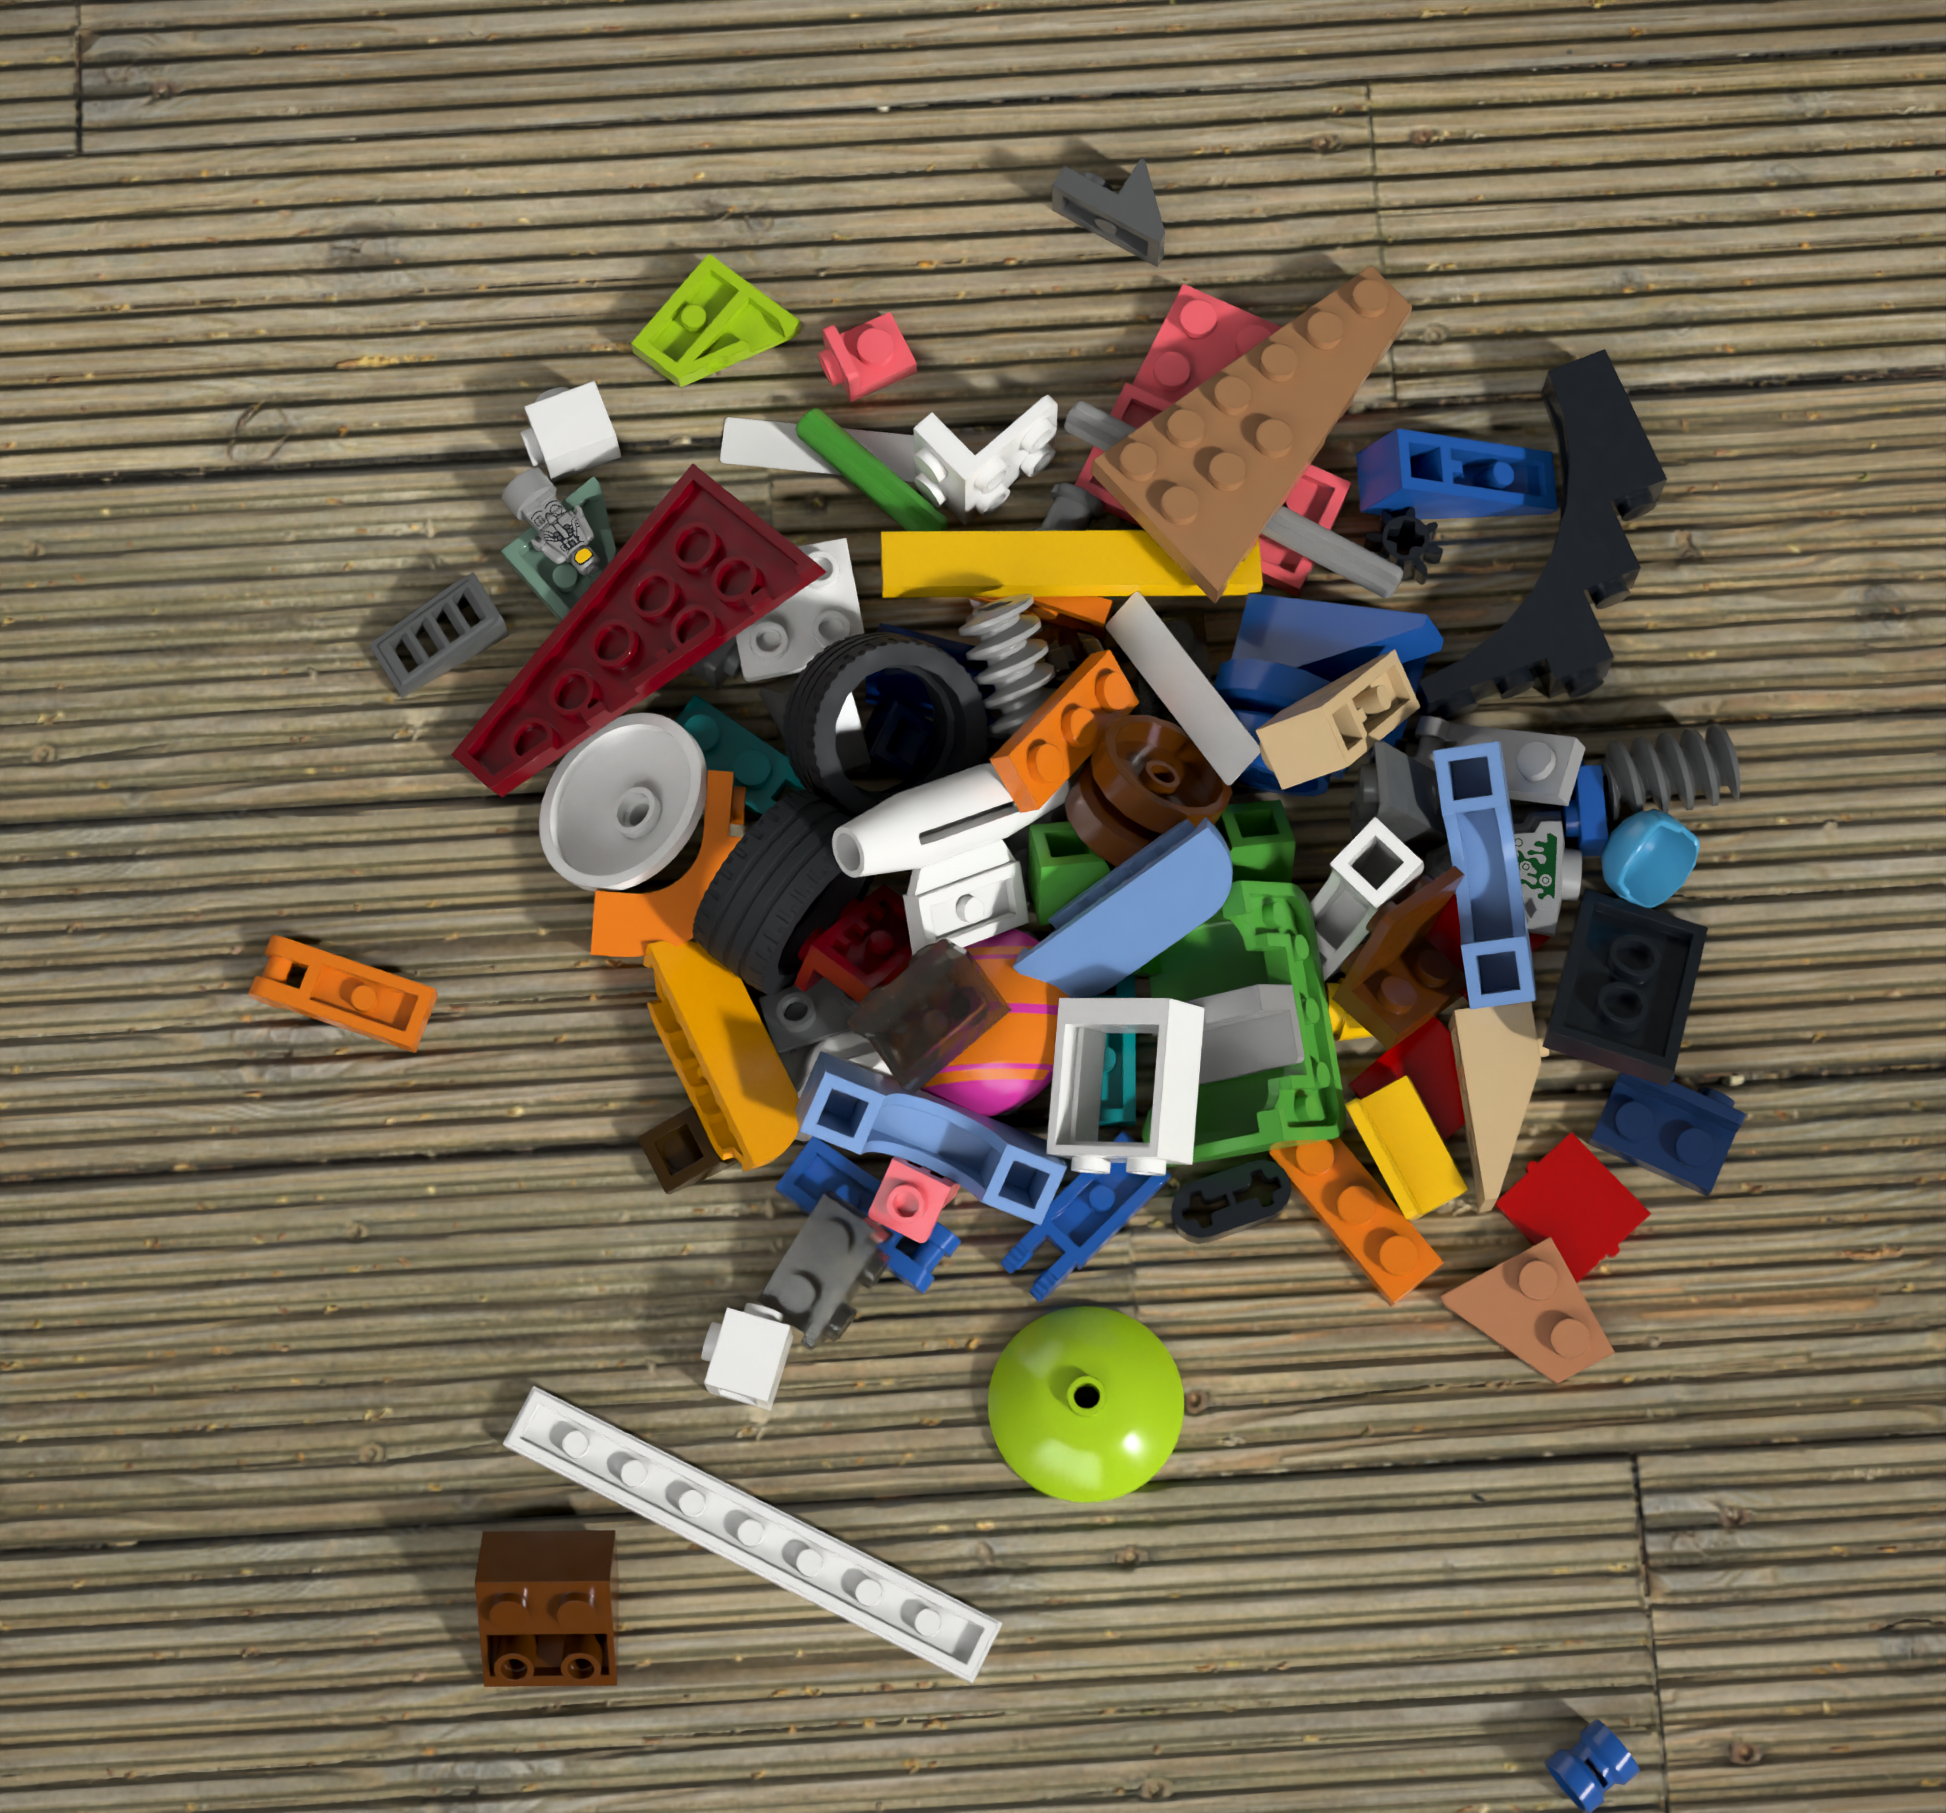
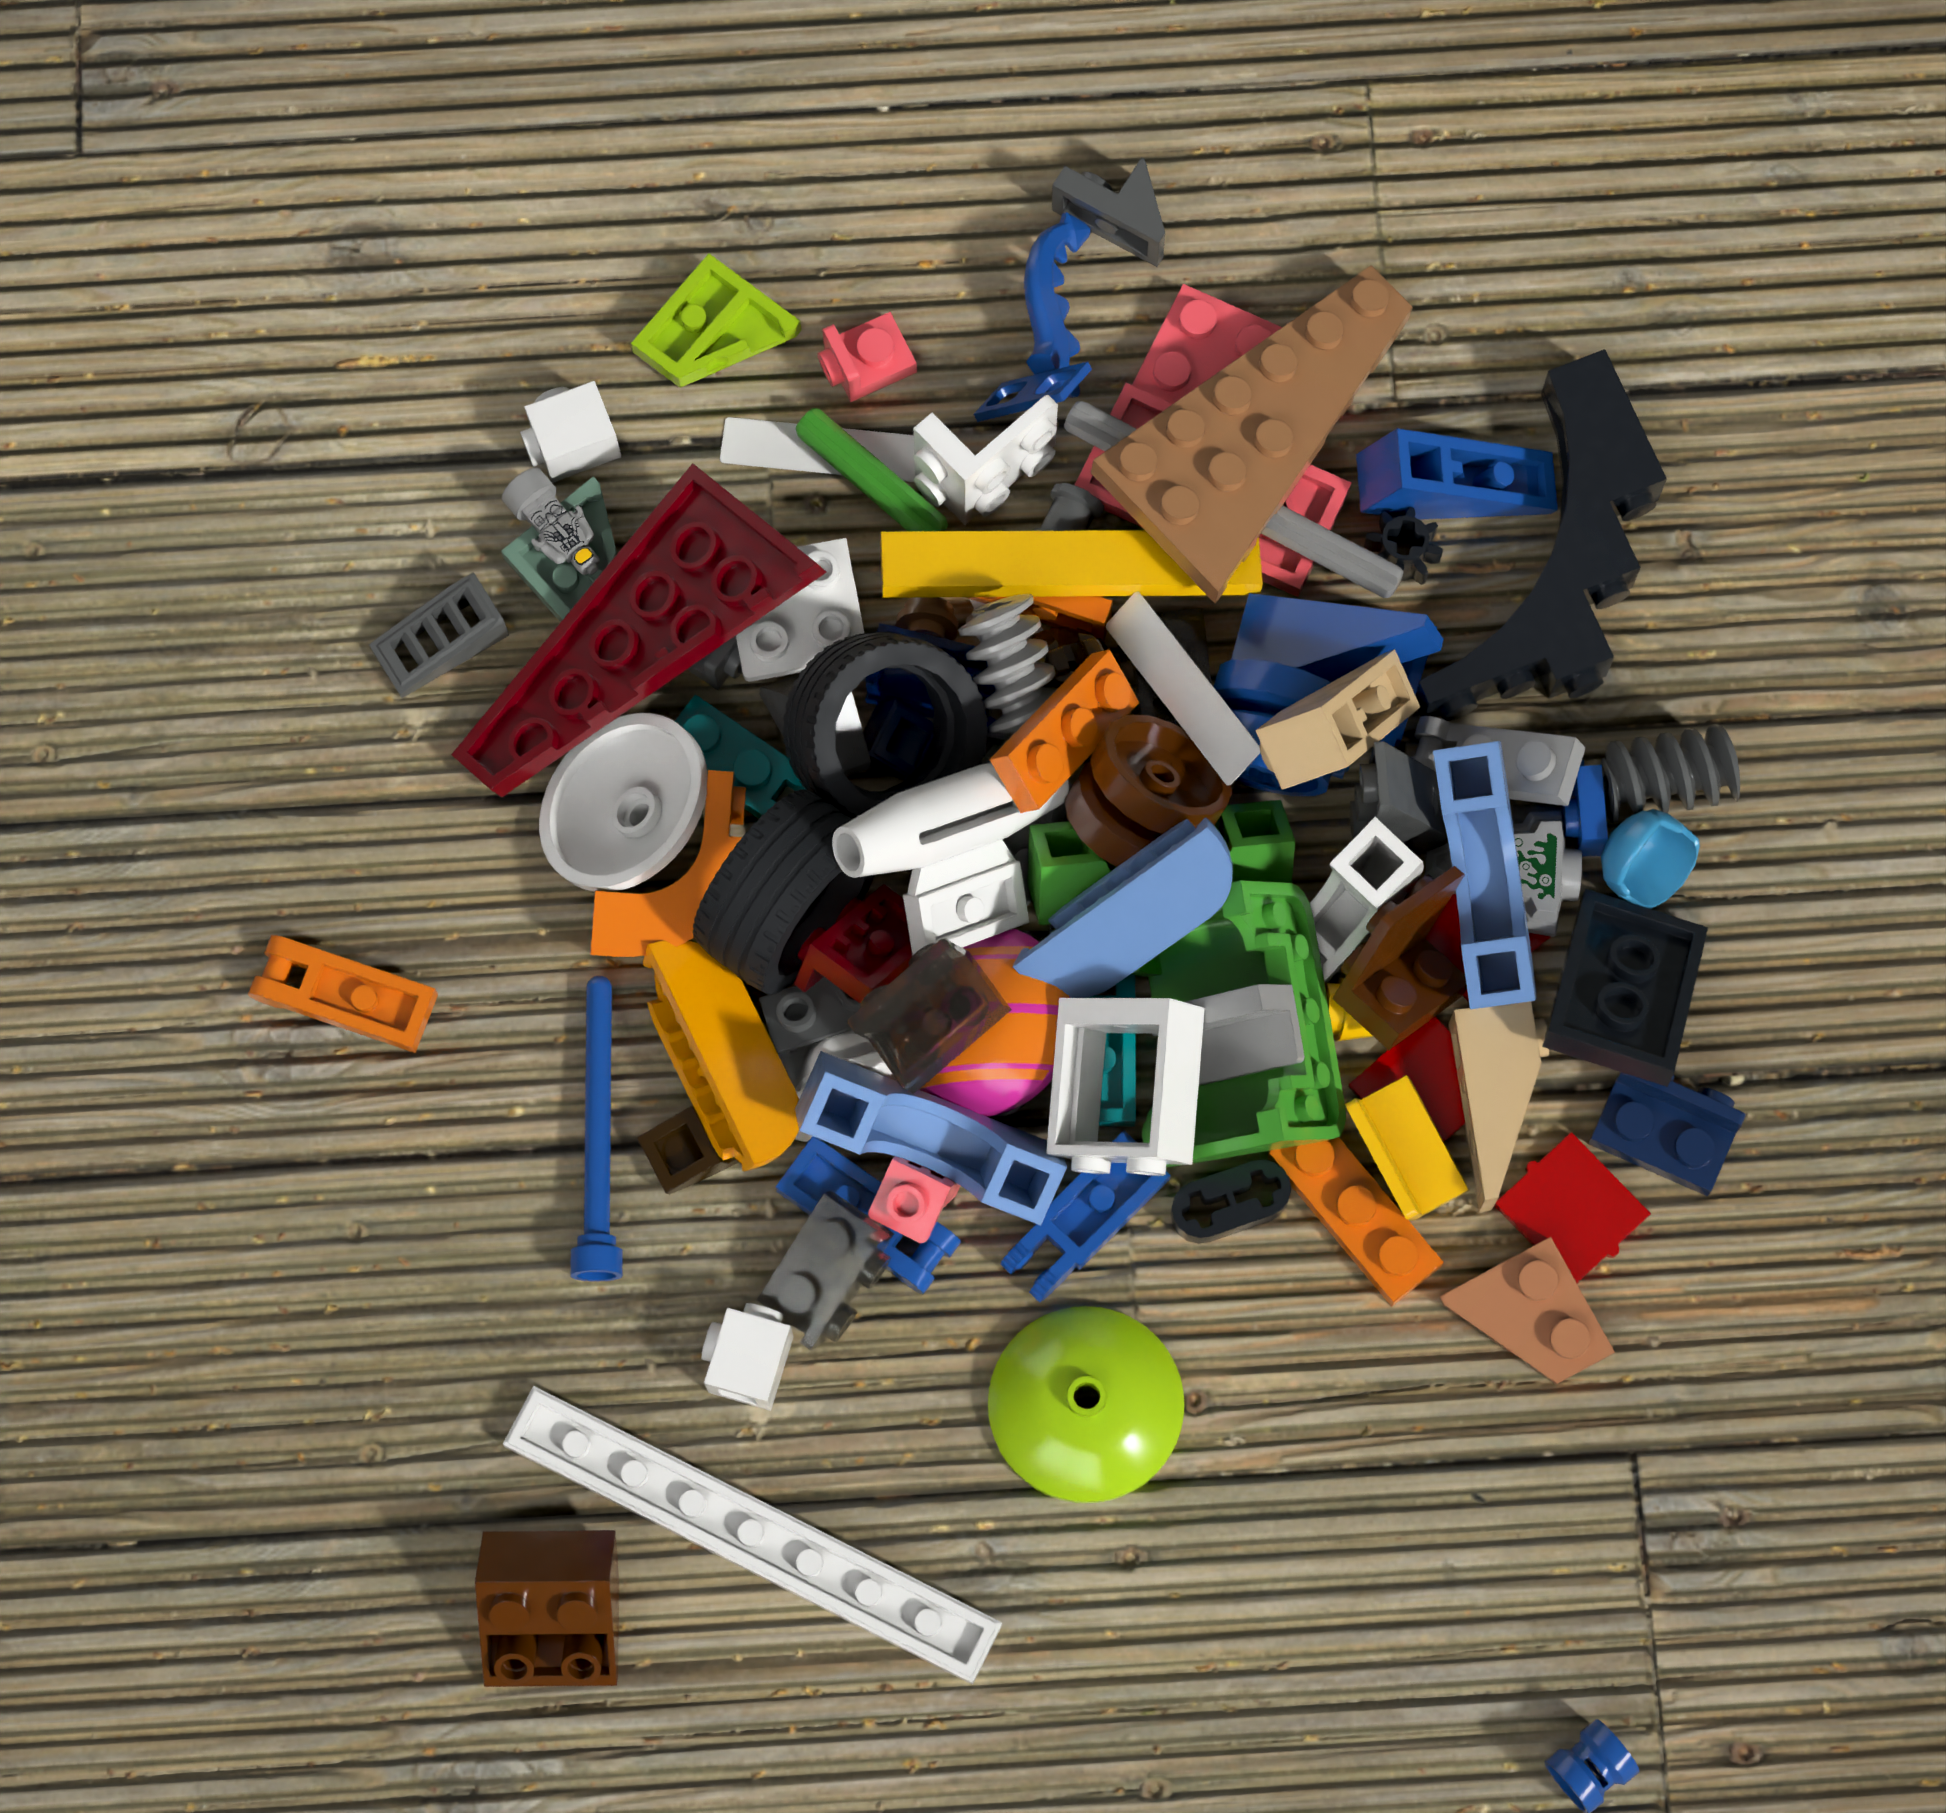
(596, 1251): none -> blue piece
(929, 616): none -> medium nougat plate
(1047, 314): none -> blue piece

